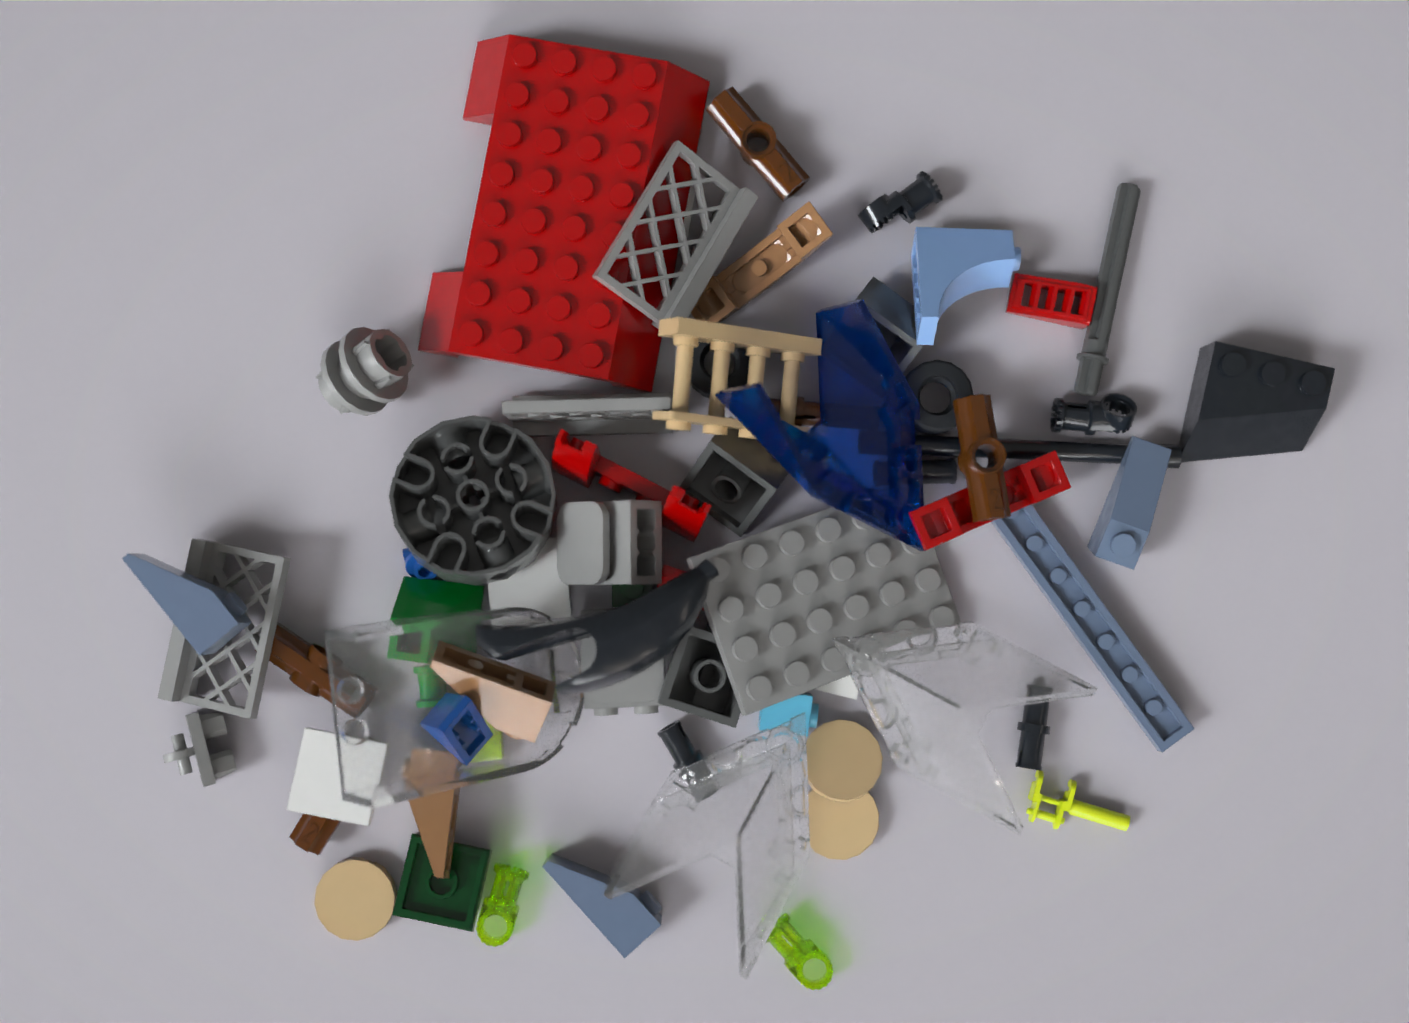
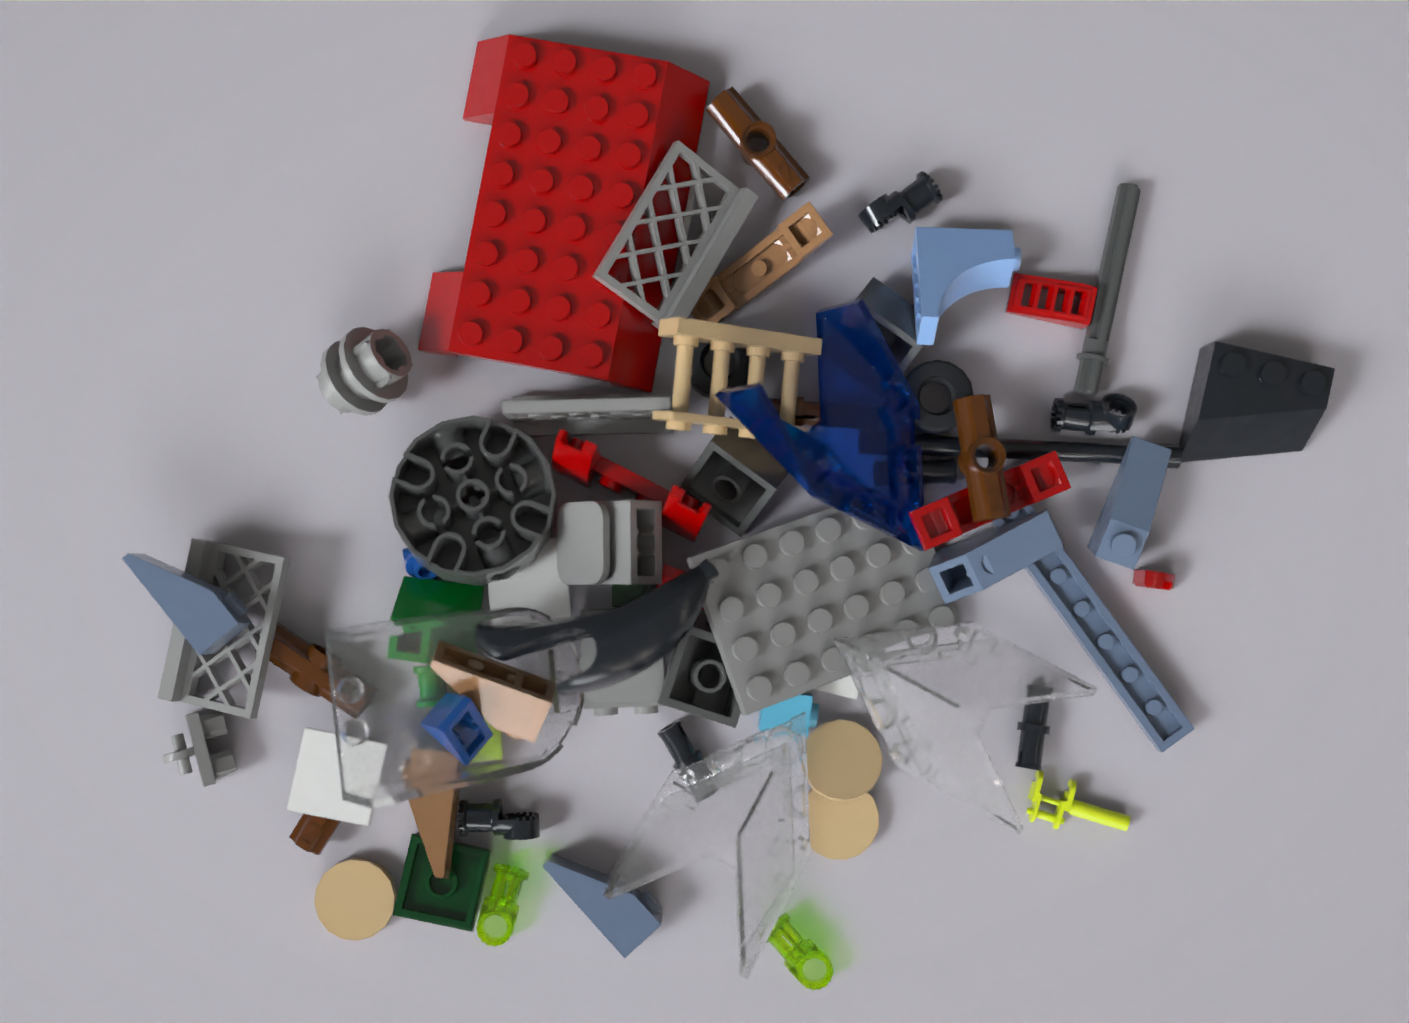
(490, 818): none -> black connector
(993, 555): none -> sand blue slope
(1154, 579): none -> red tile

